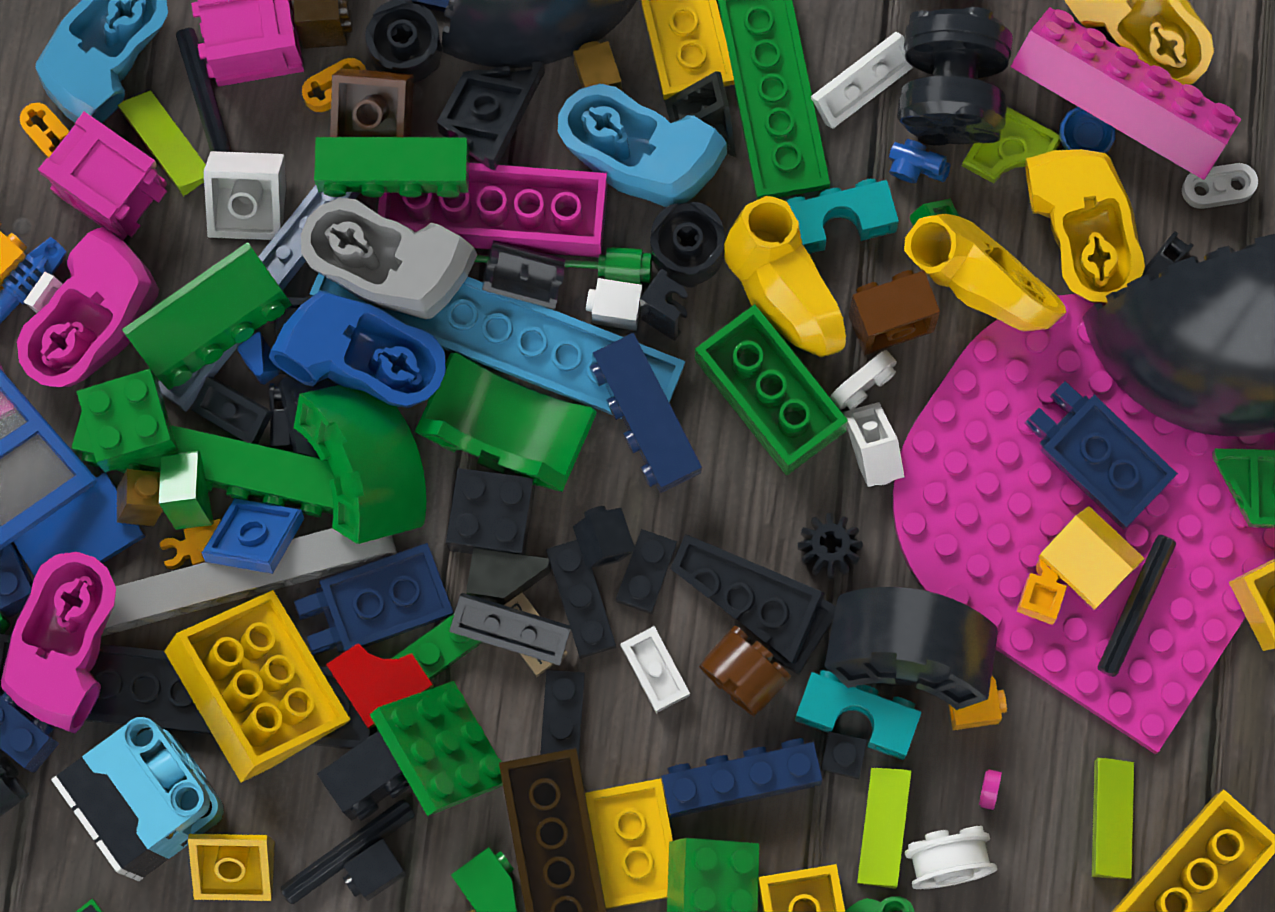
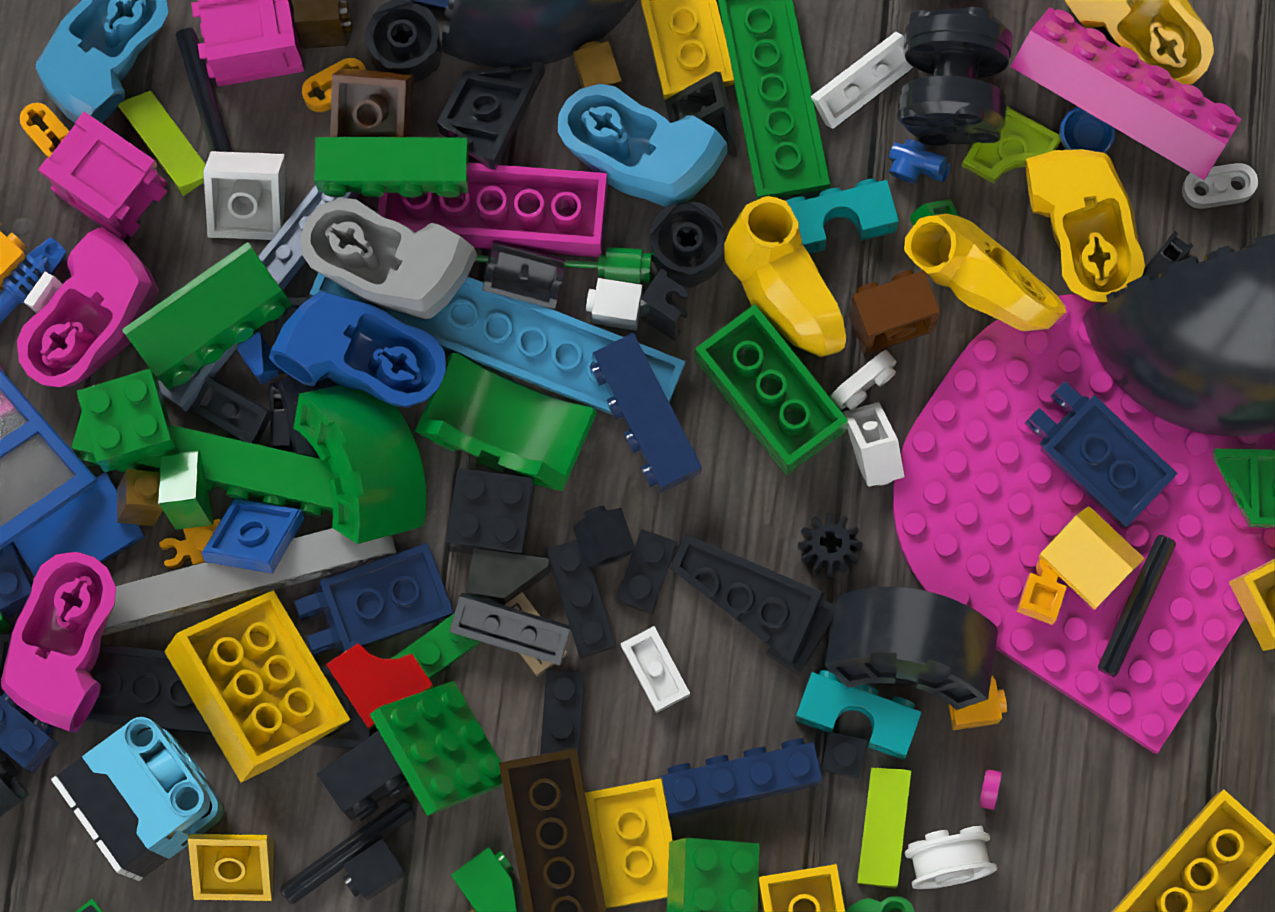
(744, 671): reddish brown brick -> none
(1112, 818): lime slope -> none

